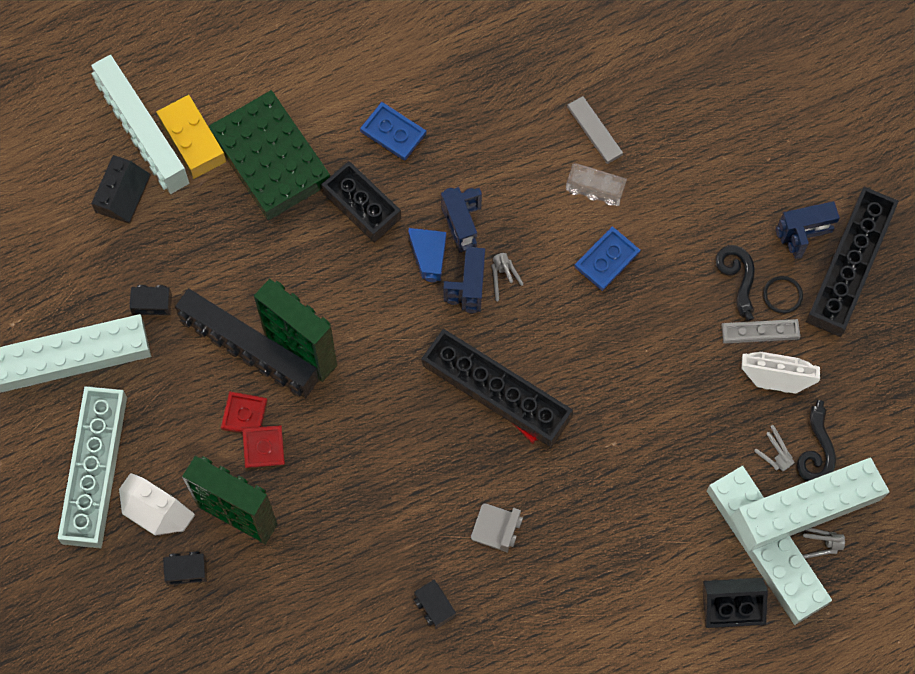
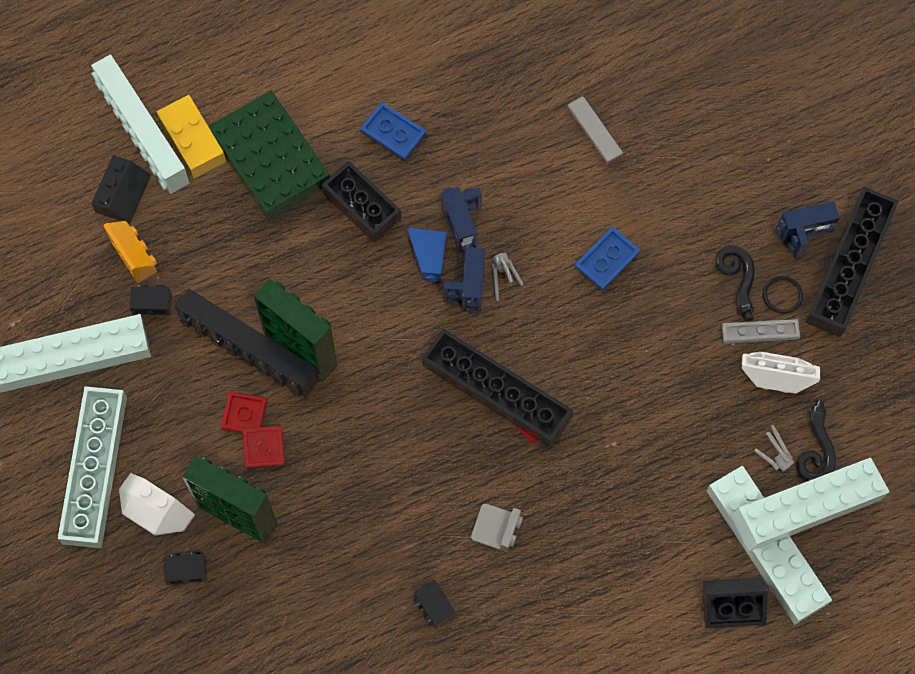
(131, 250): none -> light orange slope
(595, 184): clear brick -> none
(833, 541): light grey plant -> none

